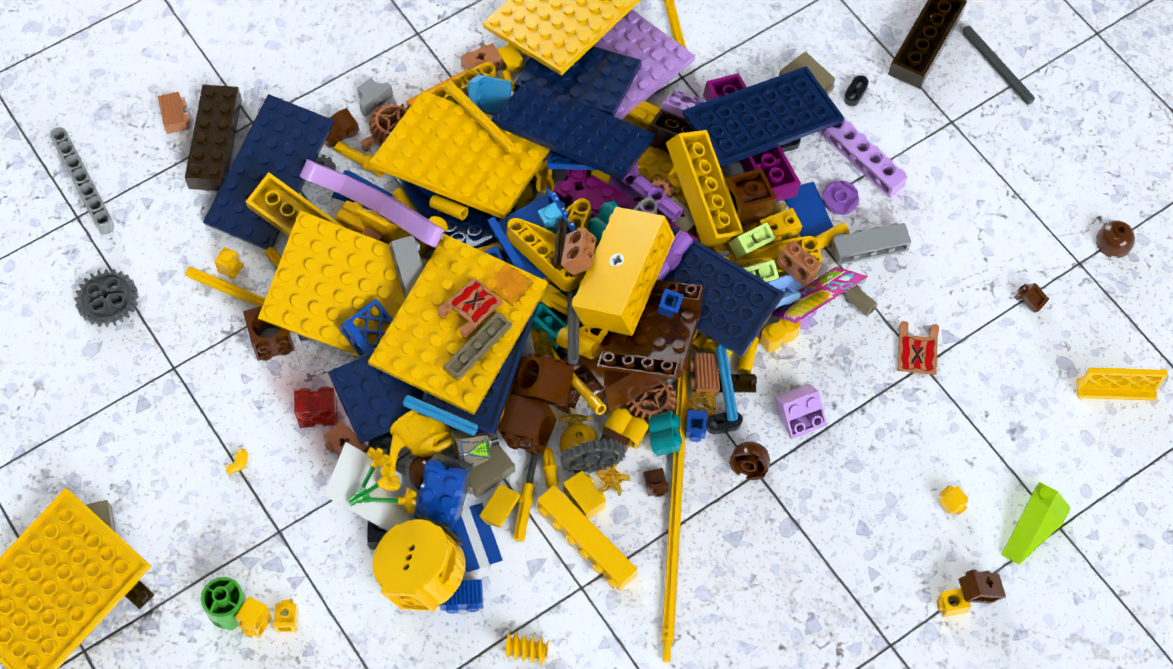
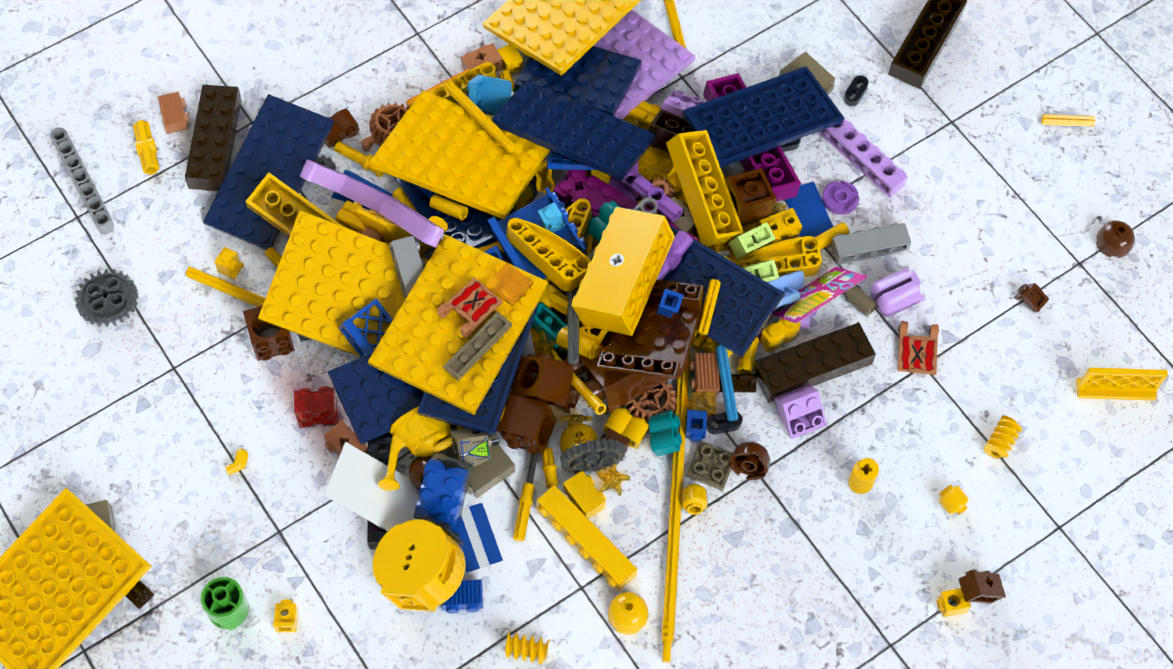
(146, 147): none -> yellow piece
(253, 618): yellow brick -> none
(373, 95): light grey brick -> none
(388, 478): yellow plant -> none
(440, 415): dark azure axle -> none
(499, 506): yellow slope -> none
(559, 243): dark brown axle -> none
(578, 251): nougat brick -> none
(629, 620): none -> yellow cylinder
(655, 482): reddish brown bracket -> none
(694, 499): none -> yellow head
(708, 308): none -> yellow axle
(710, 466): none -> dark tan tile
(798, 263): nougat brick -> none
(814, 361): none -> dark brown brick
(863, 475): none -> yellow piece
(897, 292): none -> lavender cylinder
(999, 65): dark grey axle -> none
(1002, 438): none -> yellow piece
(1039, 520): lime wedge -> none
(1068, 120): none -> yellow axle

